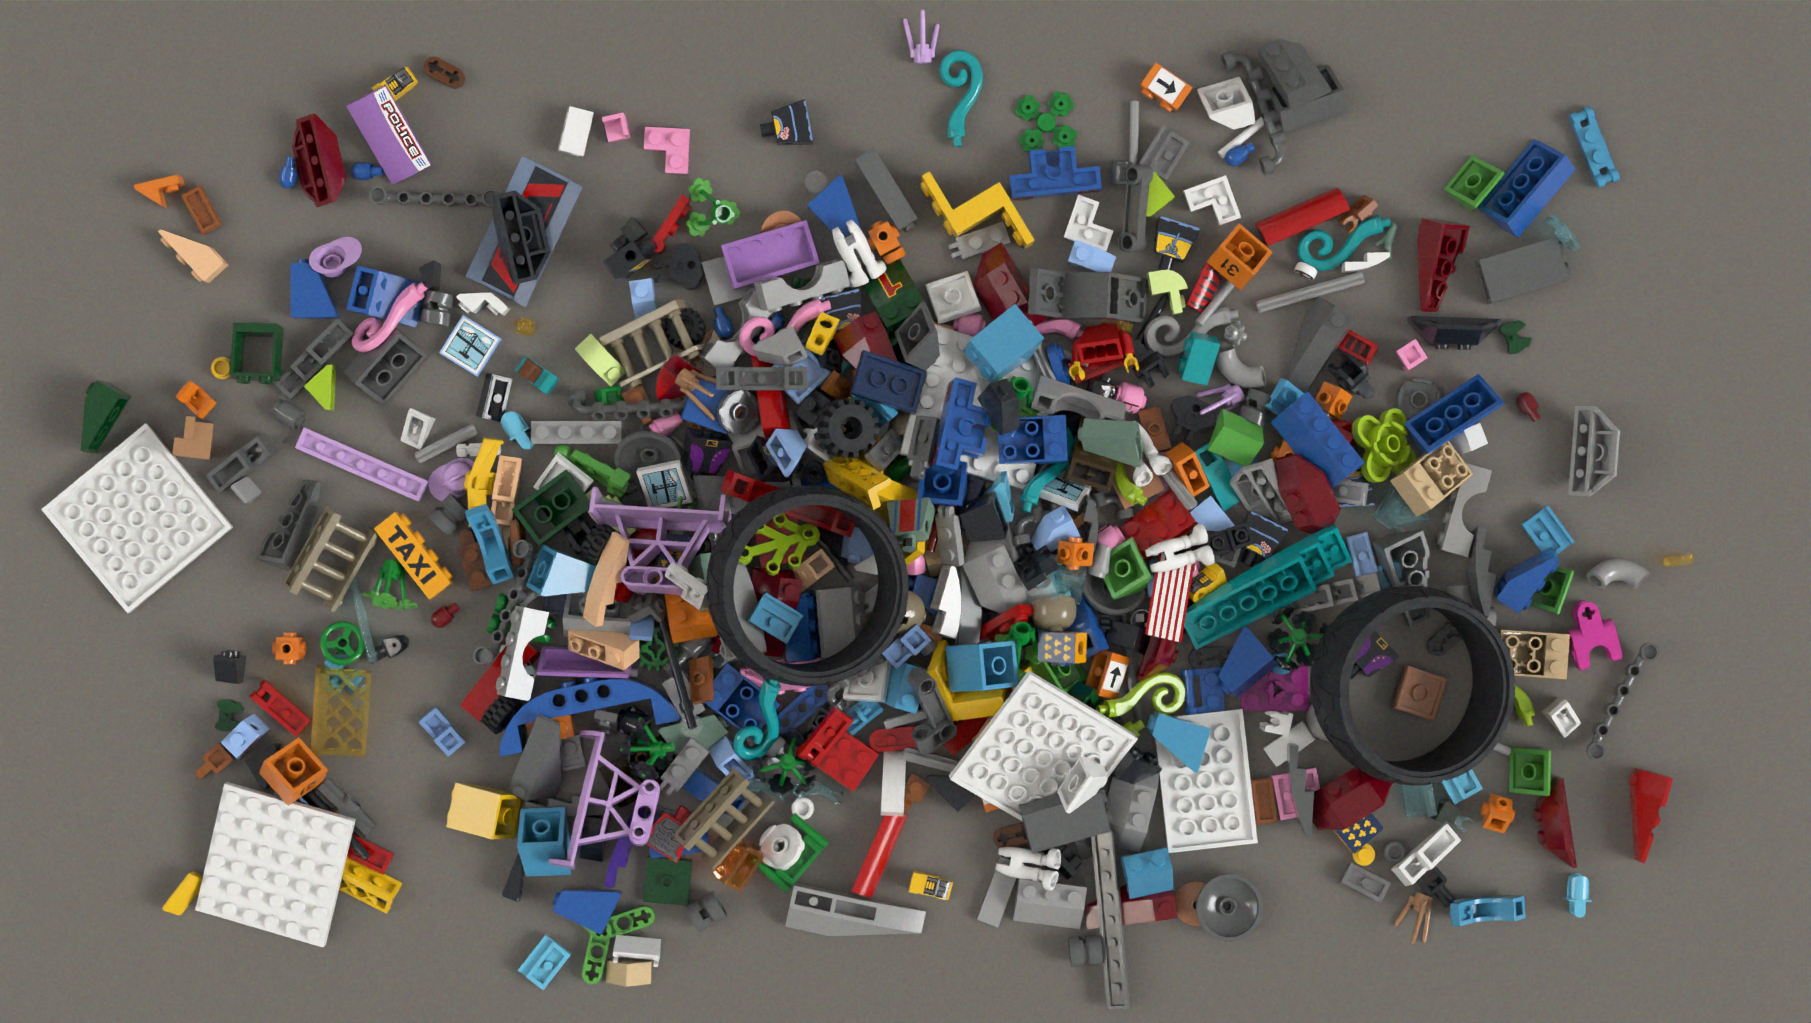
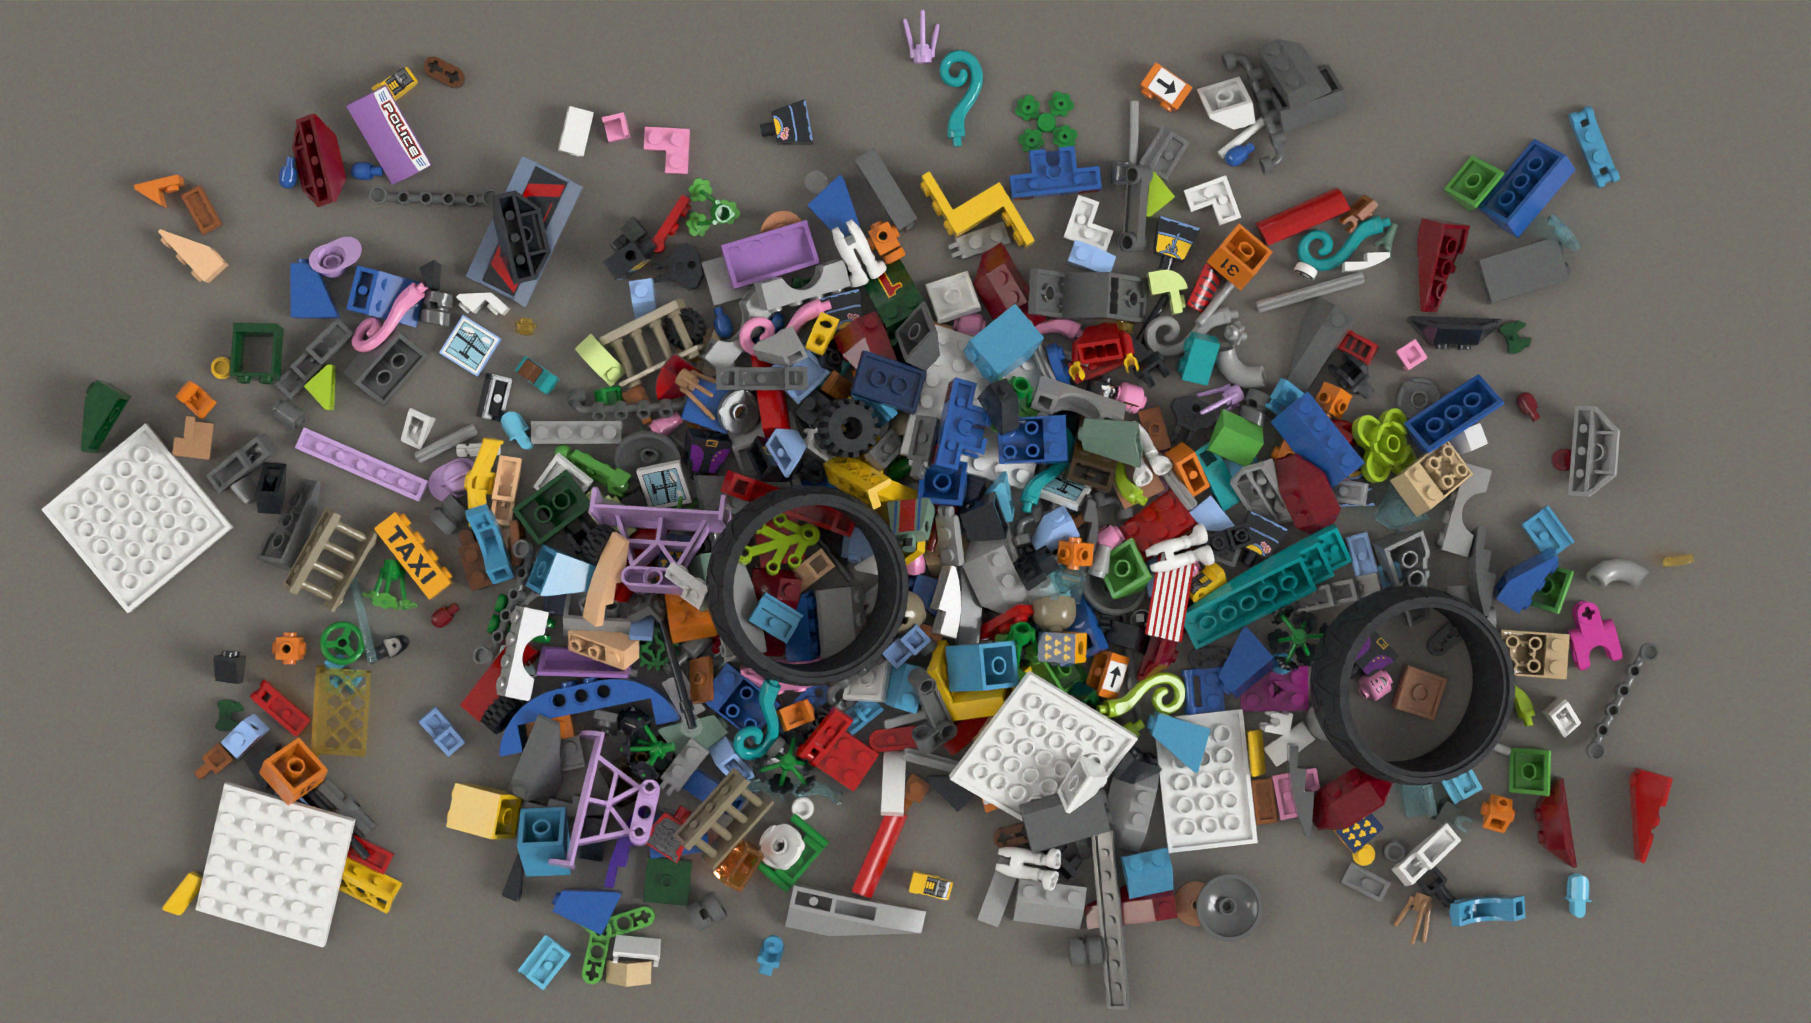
(271, 488): none -> black slope
(770, 954): none -> dark azure hips
(796, 714): none -> orange bracket
(1255, 751): none -> yellow slope
(1375, 685): none -> bright pink head
(1561, 459): none -> dark red tile

